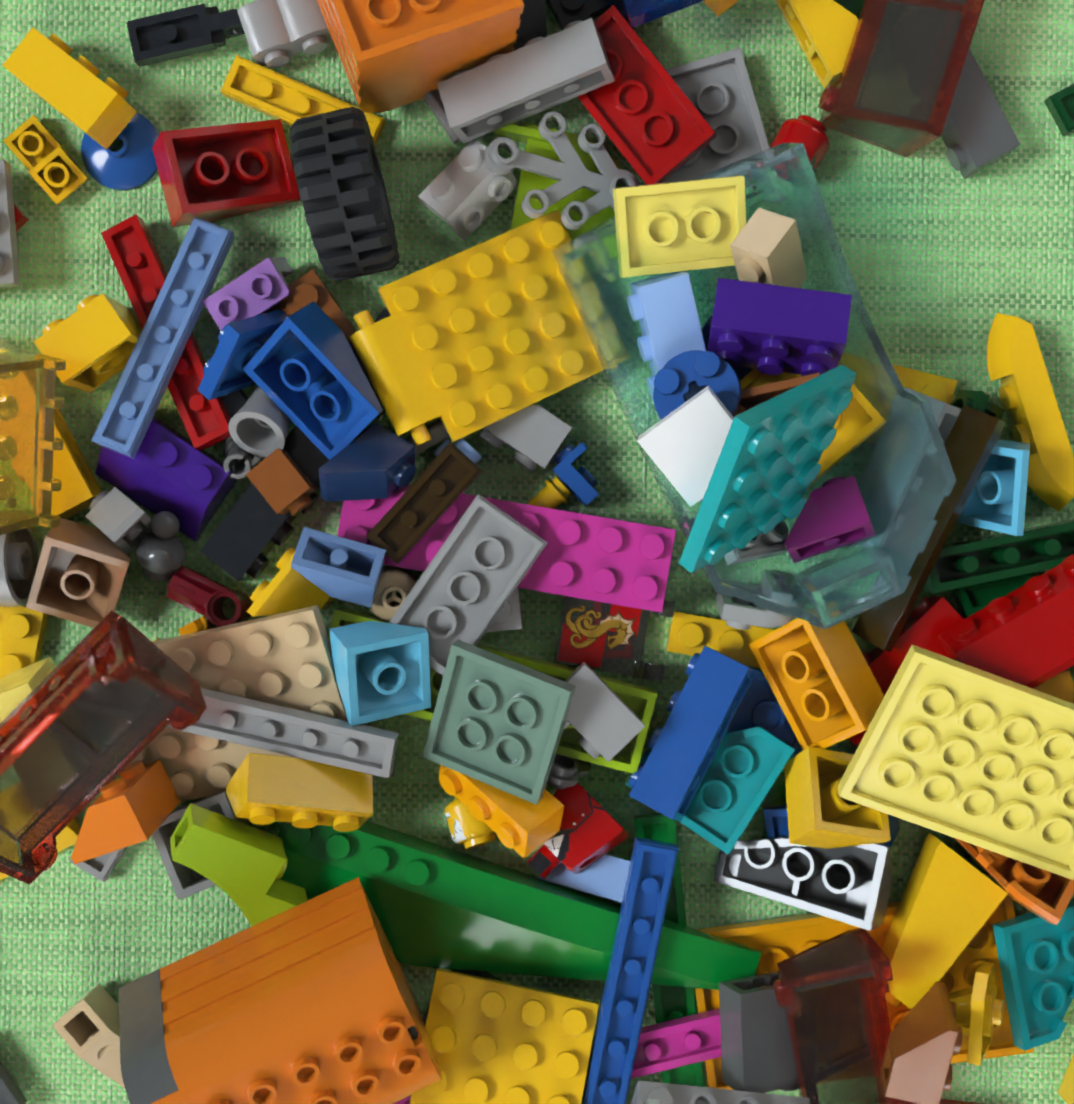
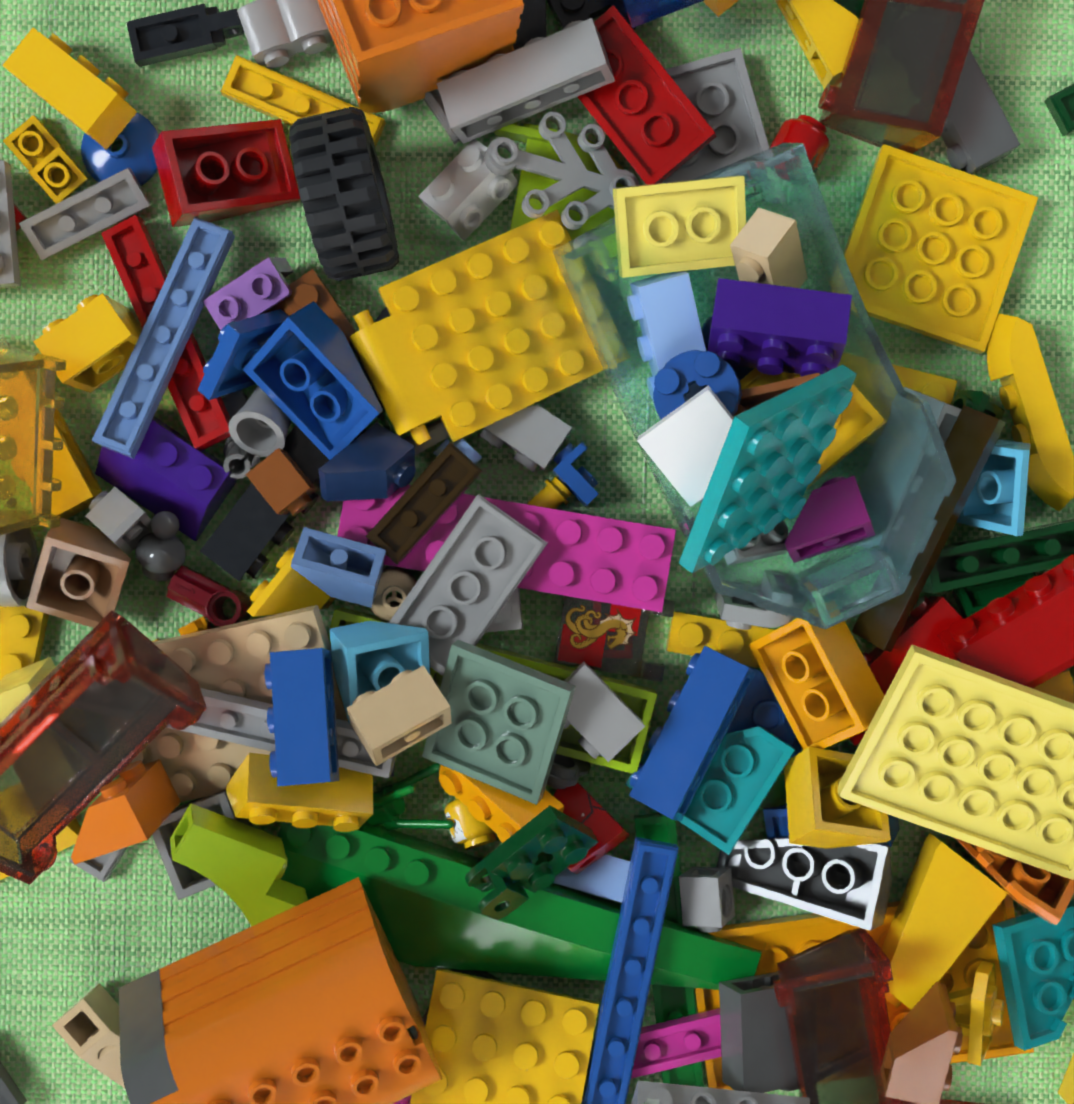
(85, 213): none -> light grey plate
(302, 717): none -> blue brick
(390, 804): none -> green plant
(399, 714): none -> tan brick
(529, 861): none -> dark green plate
(707, 898): none -> light grey brick
(936, 247): none -> yellow plate

